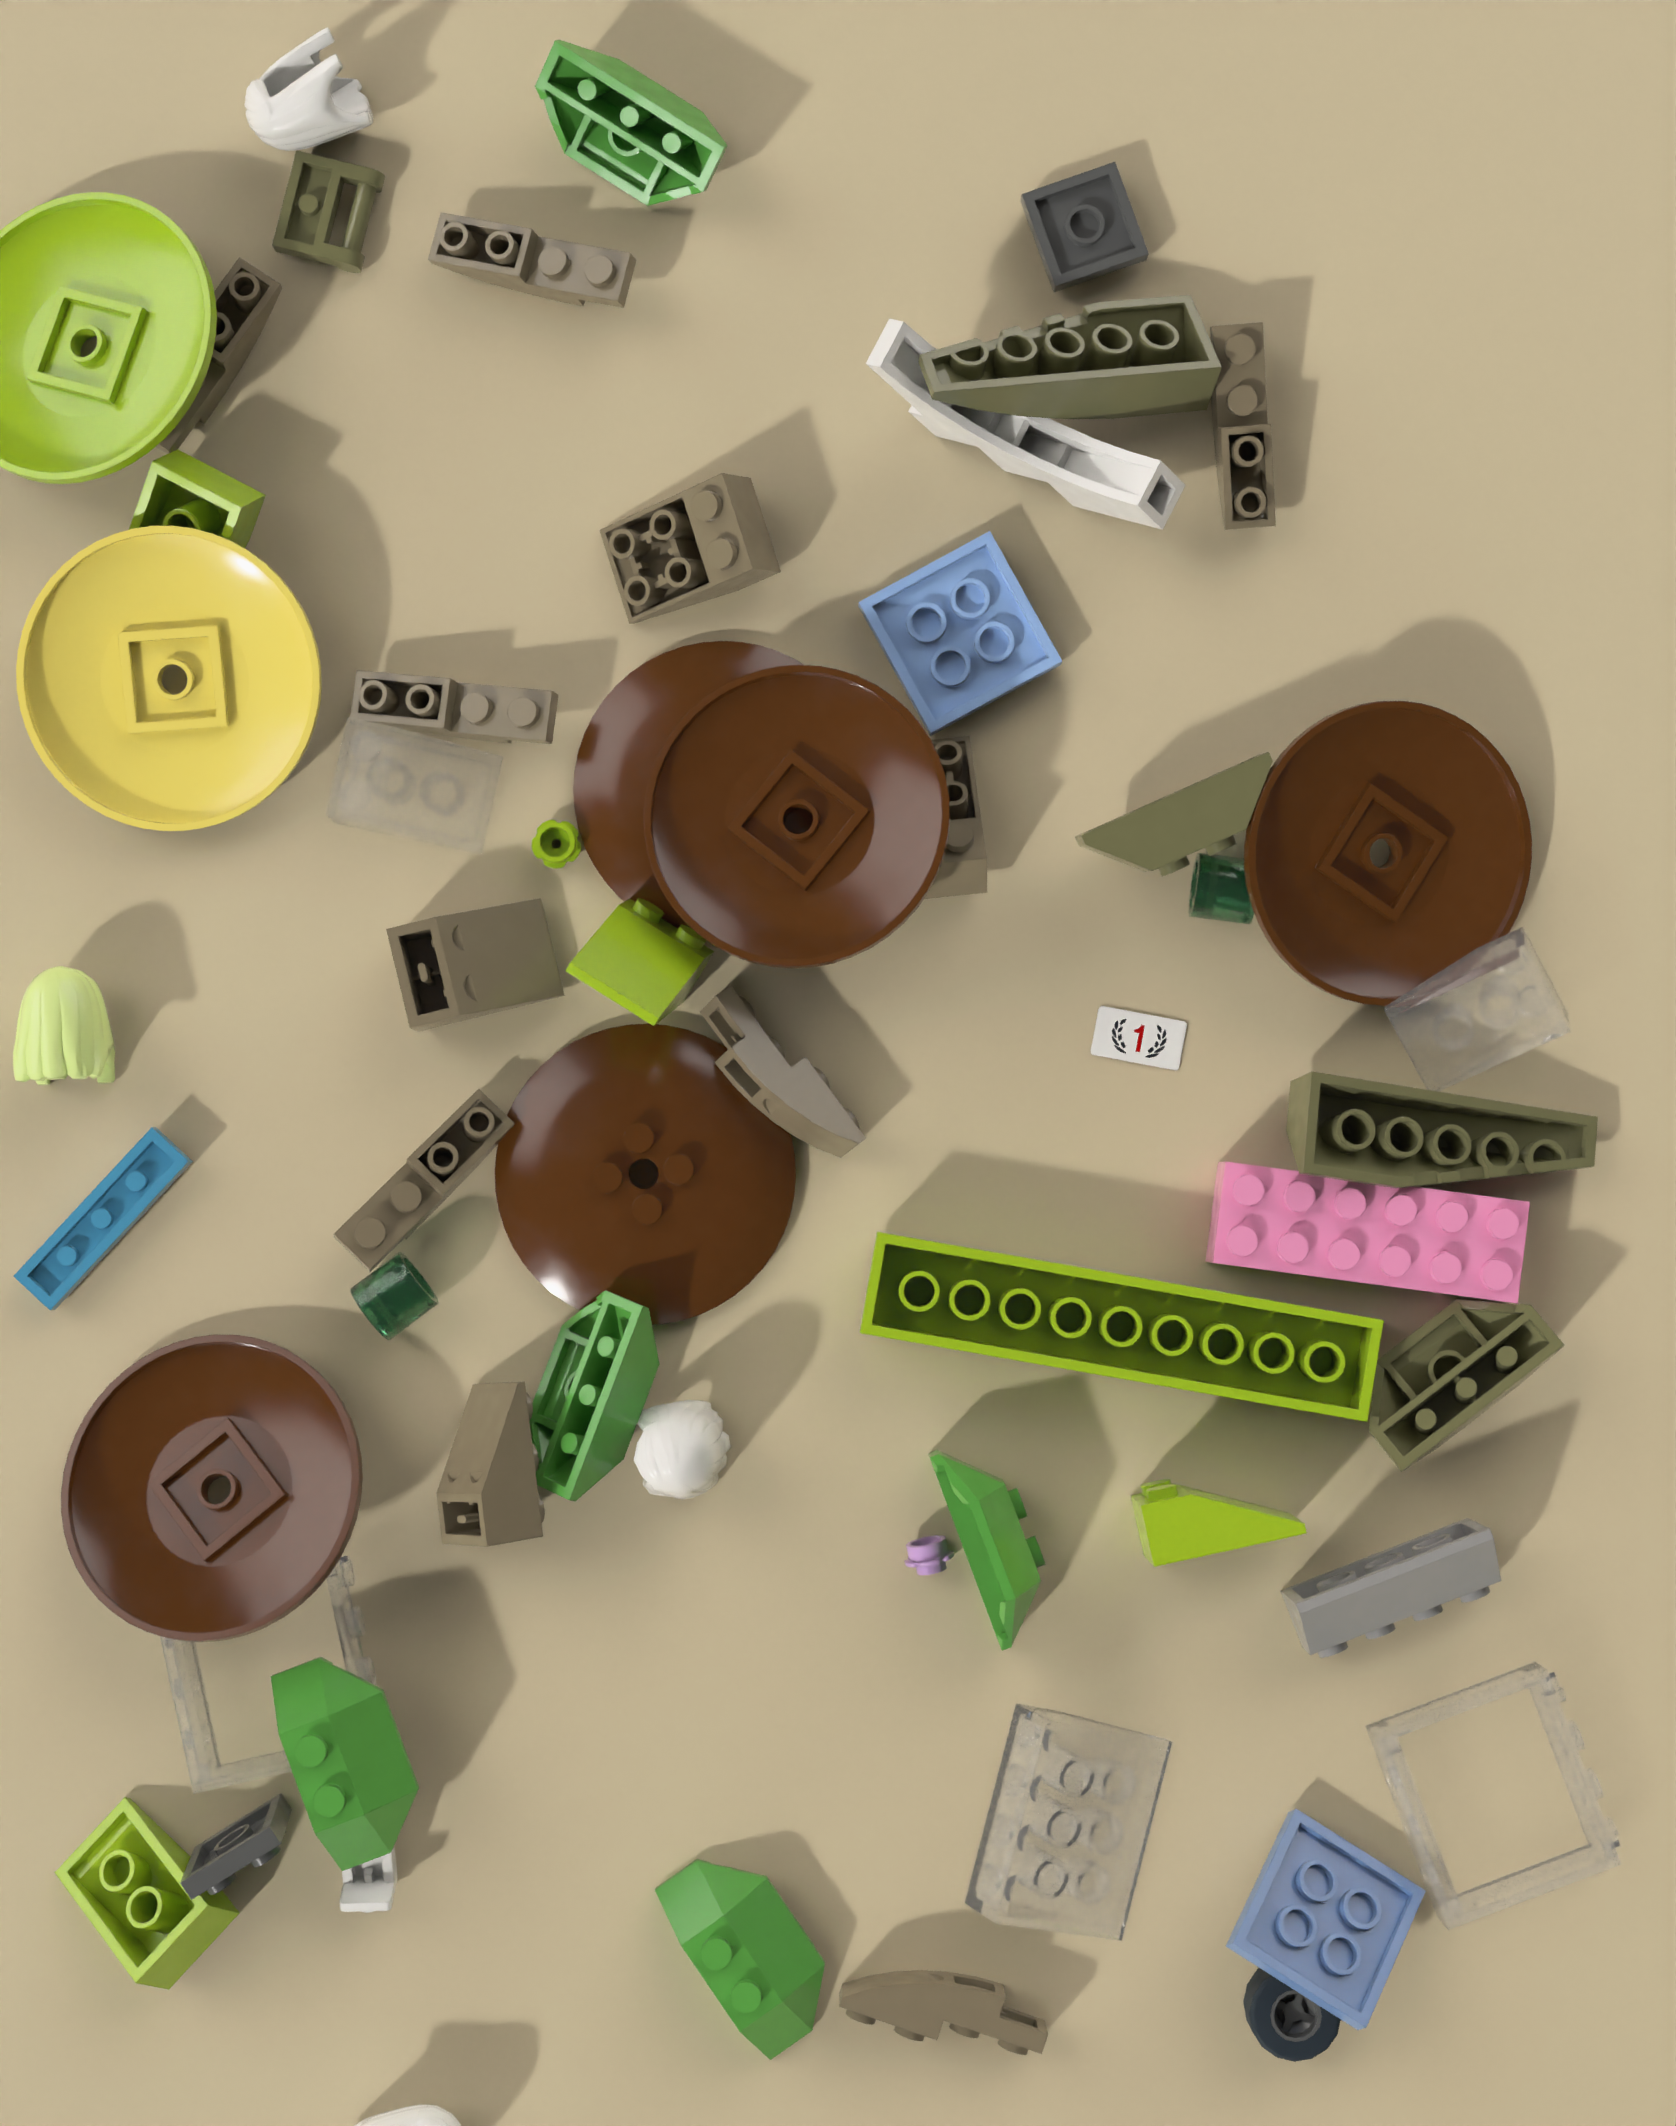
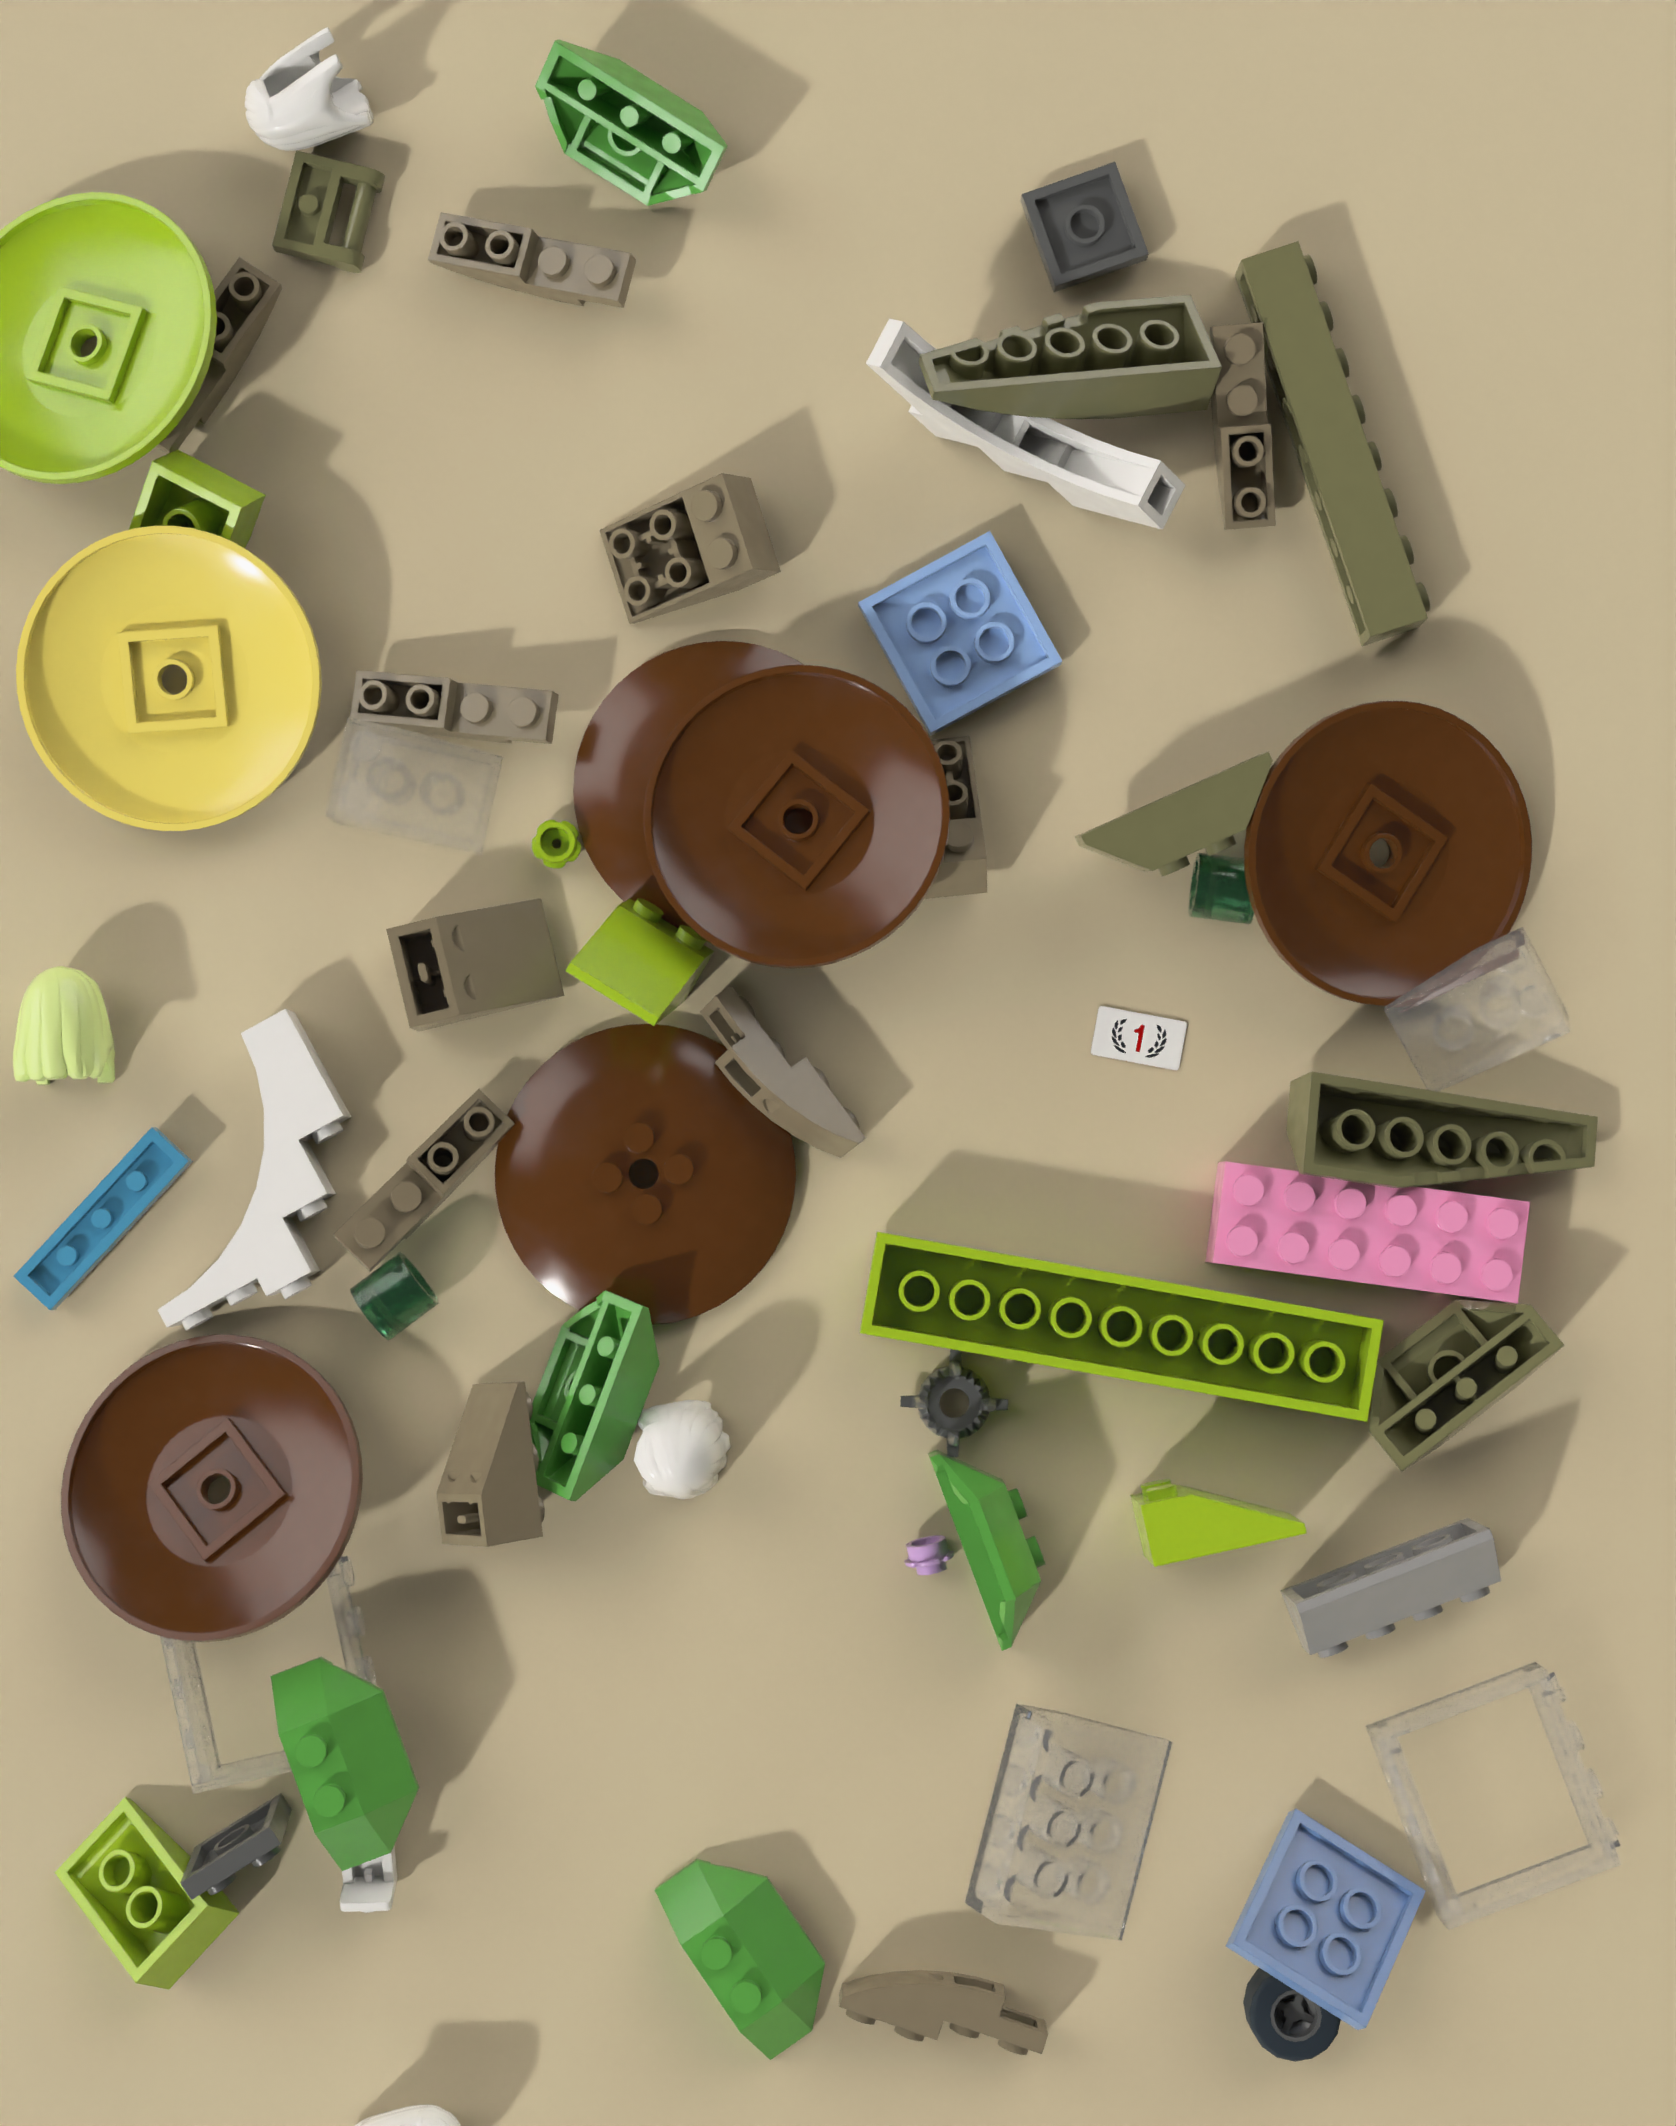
(268, 1246): none -> white arch
(929, 1397): none -> dark grey piece
(1332, 445): none -> olive brick

